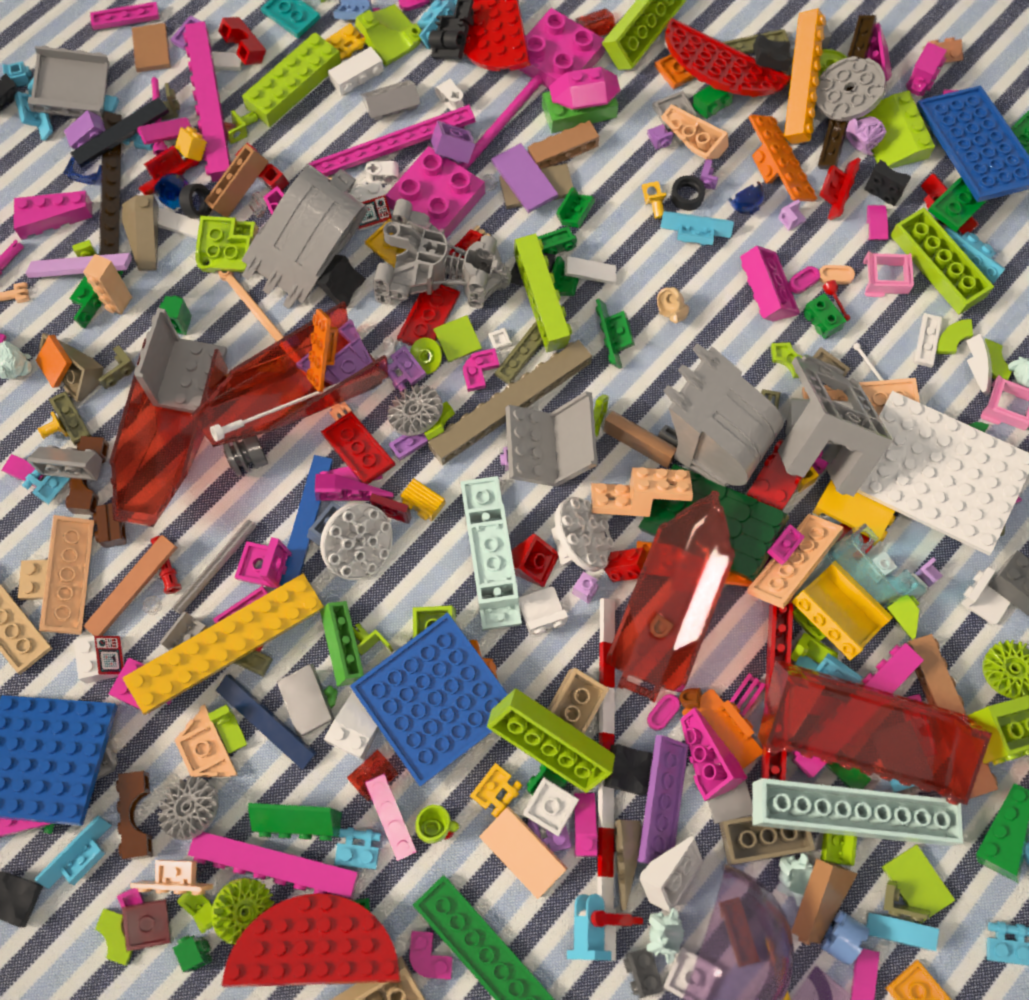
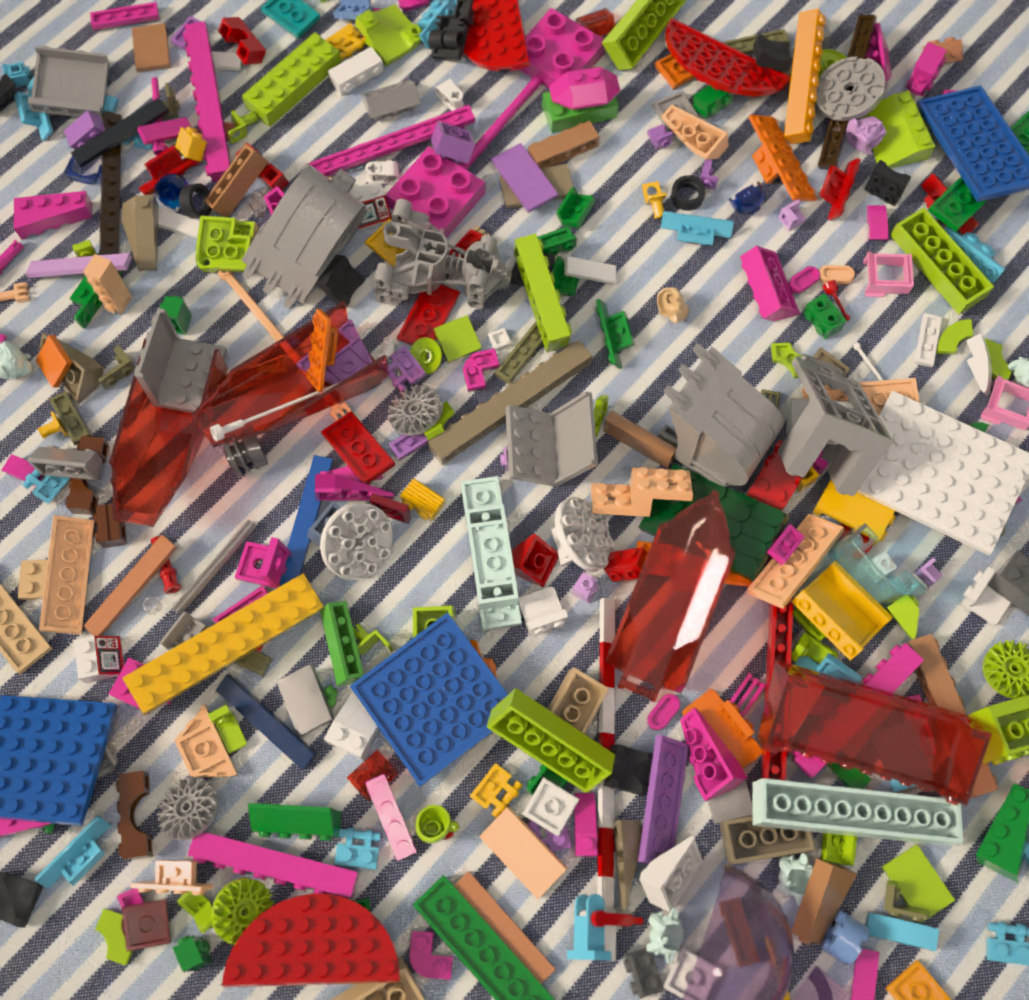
(504, 927): none -> nougat tile
(660, 626): dark orange tile -> none
(690, 698): dark orange tile -> none

